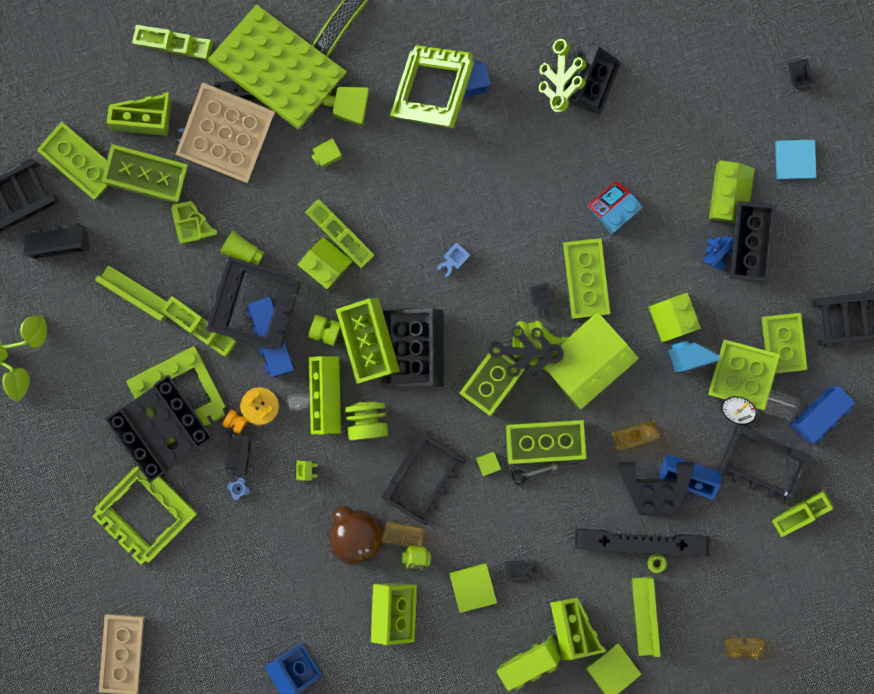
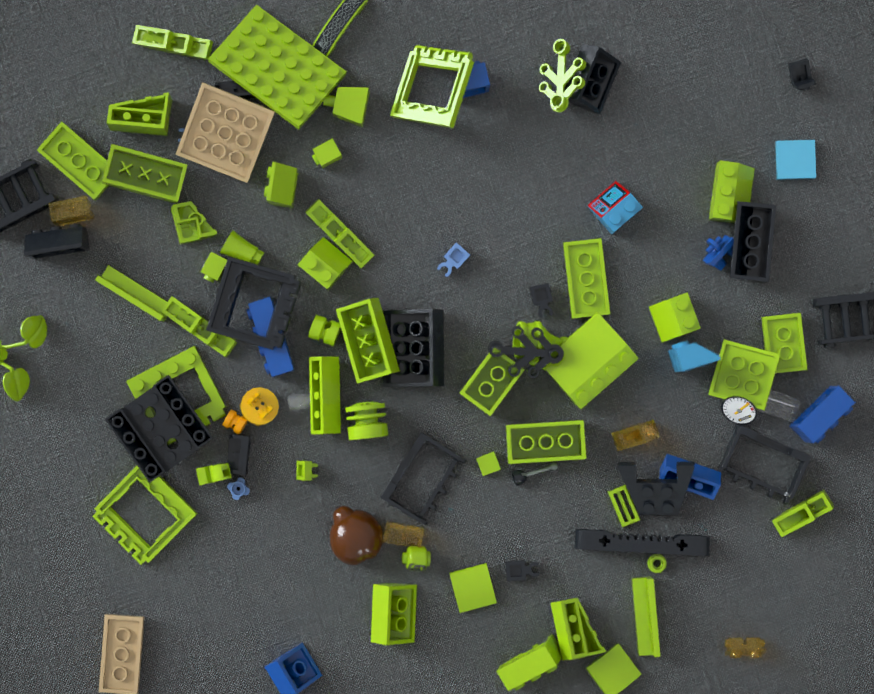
(70, 211): none -> clear yellow hinge
(213, 473): none -> lime leg
(214, 267): none -> lime brick
(281, 185): none -> lime slope
(617, 490): none -> lime tile

